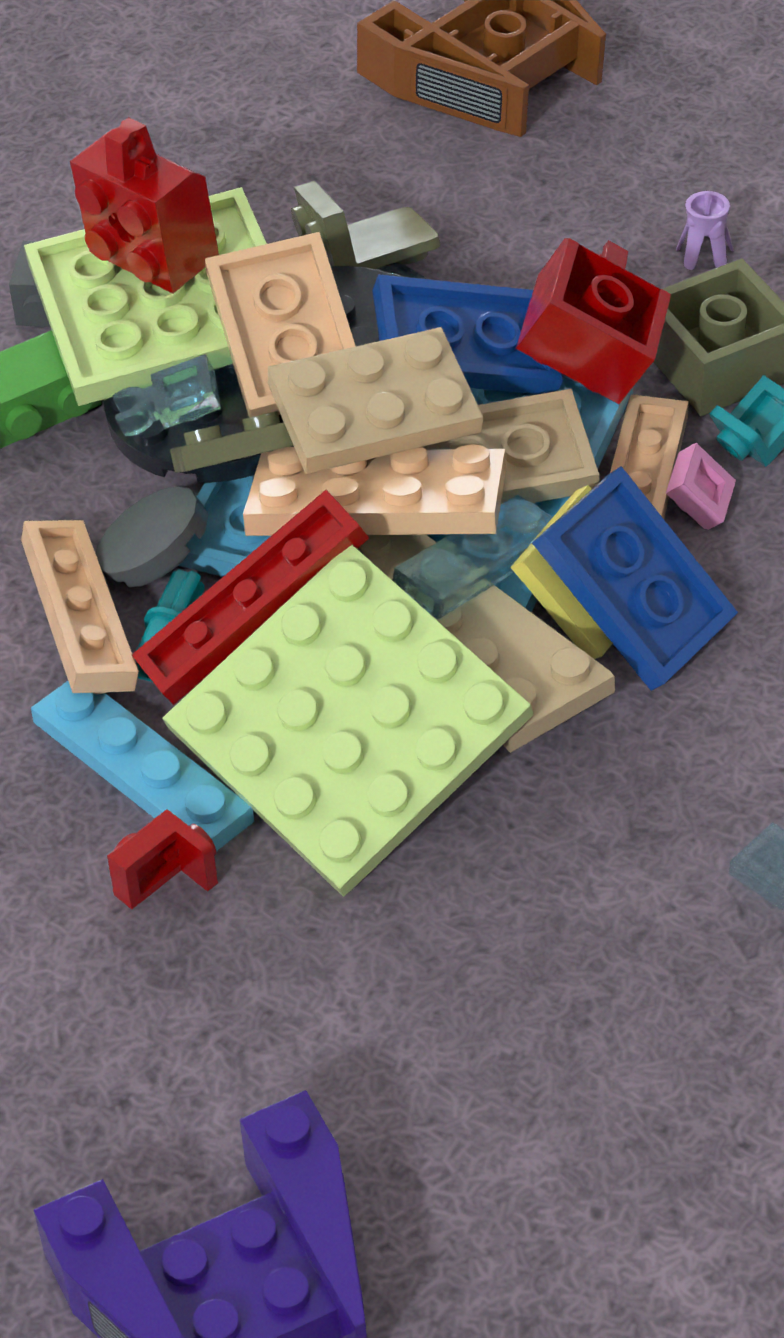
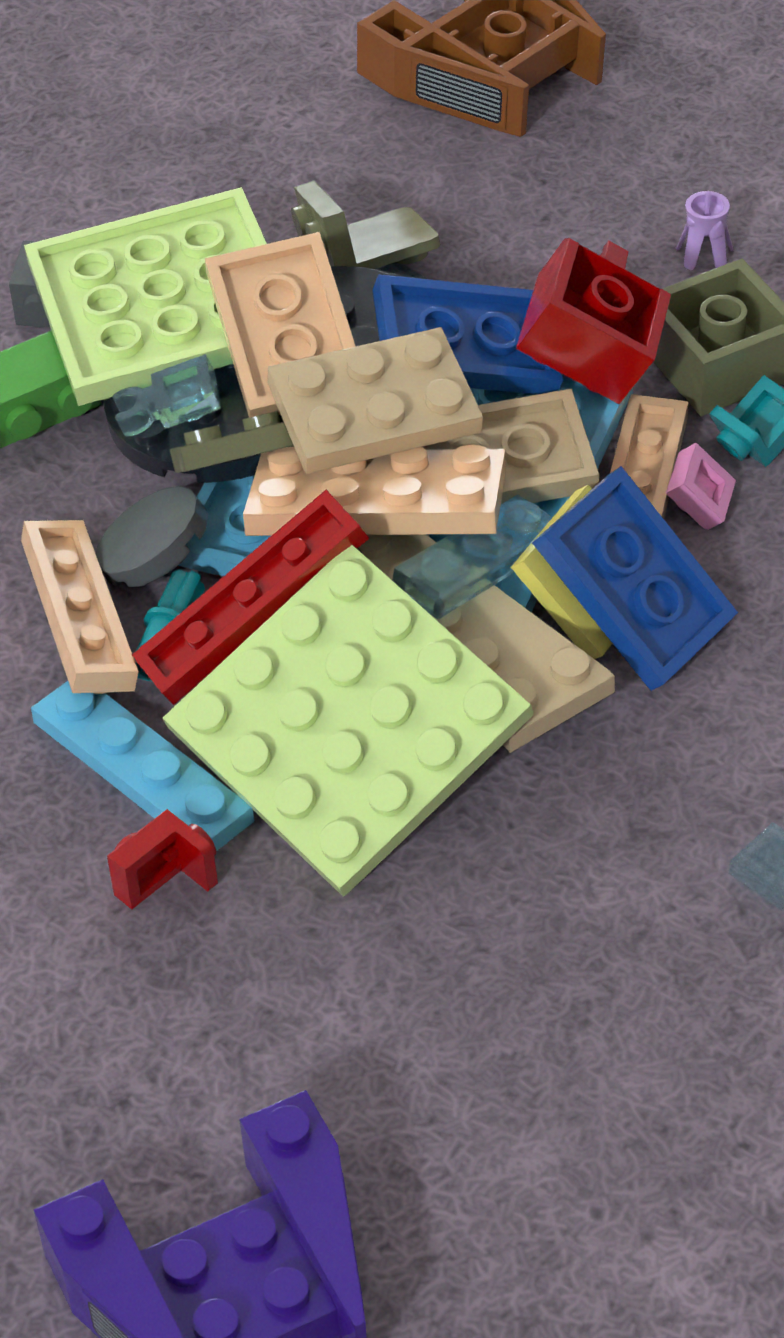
(143, 208): red hinge -> none

